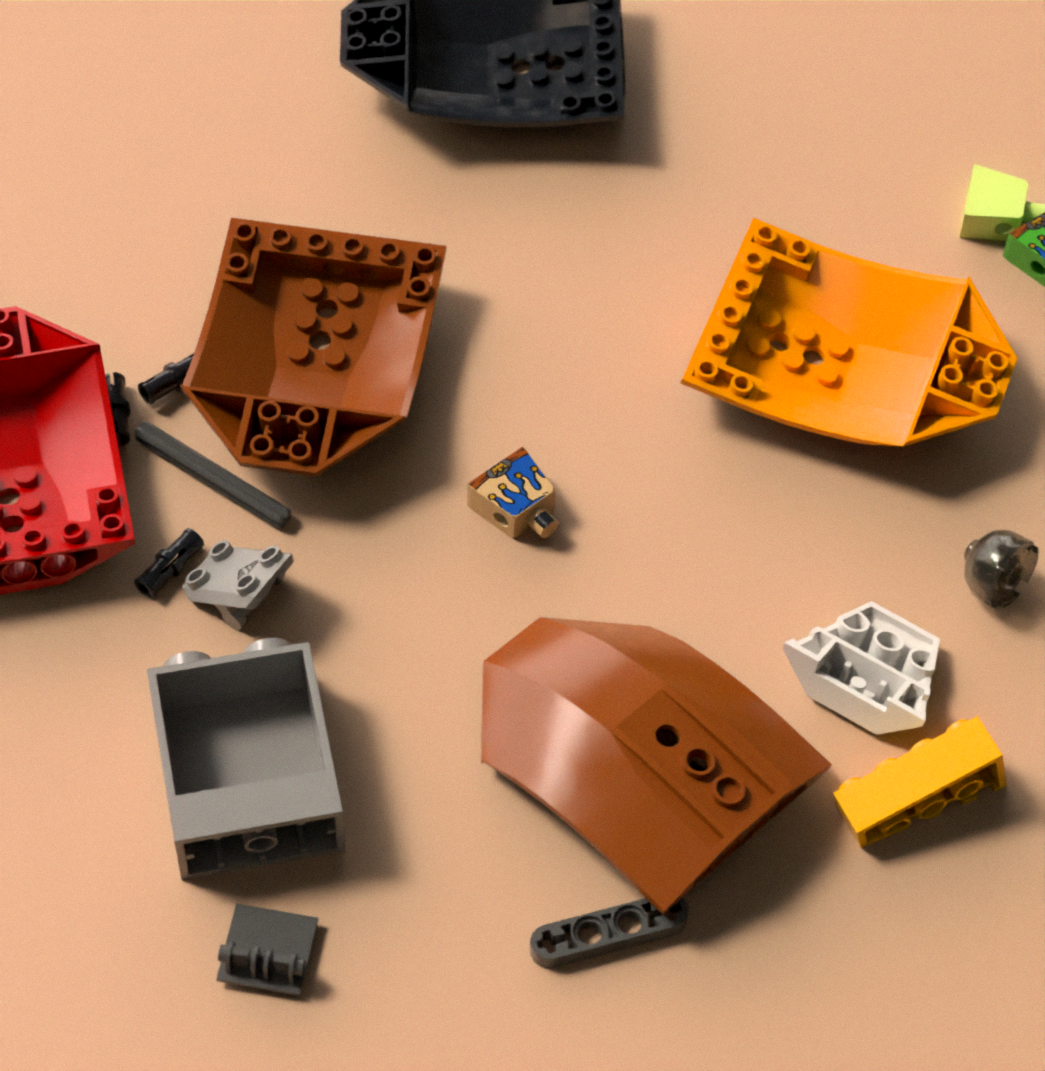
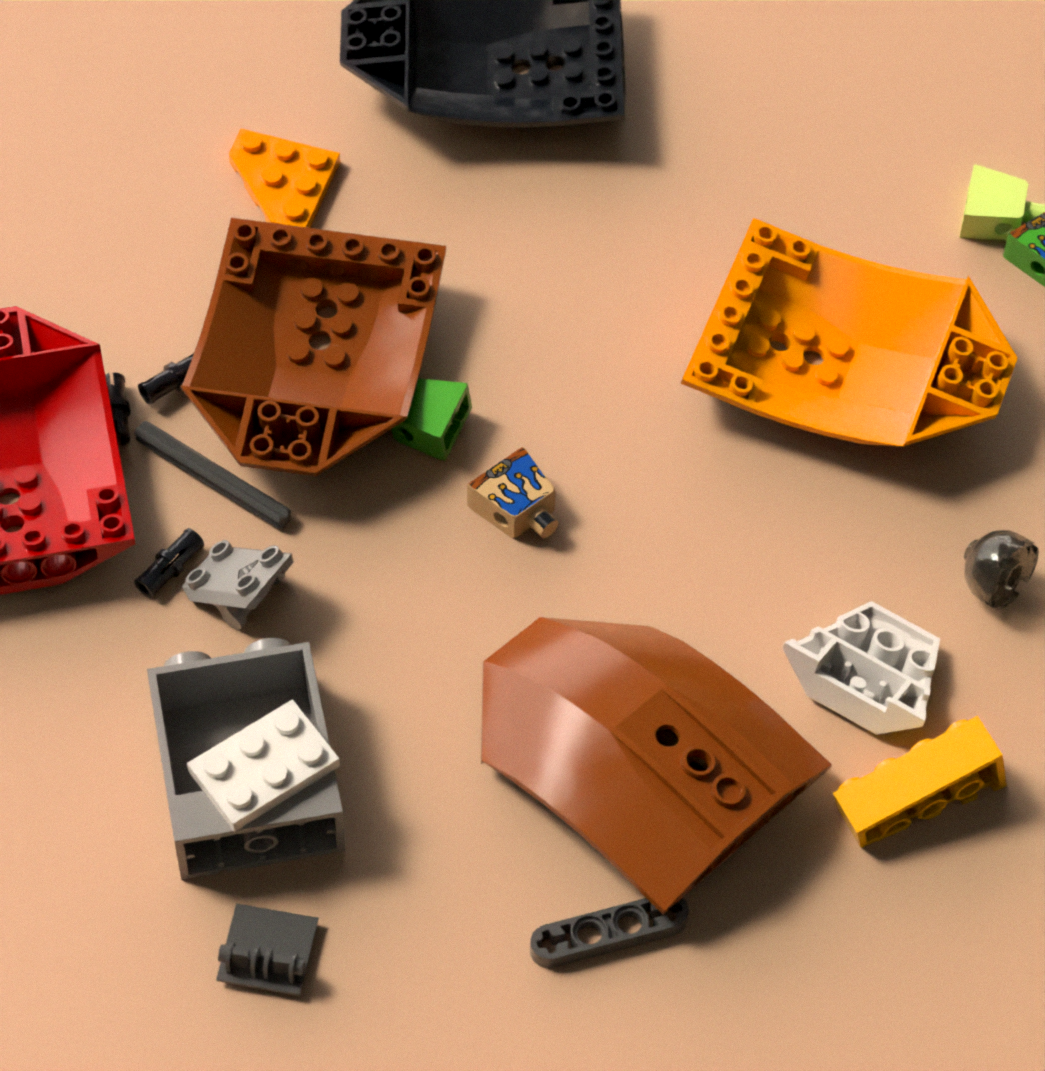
(263, 765): none -> white plate
(283, 176): none -> light orange plate
(435, 417): none -> bright green torso

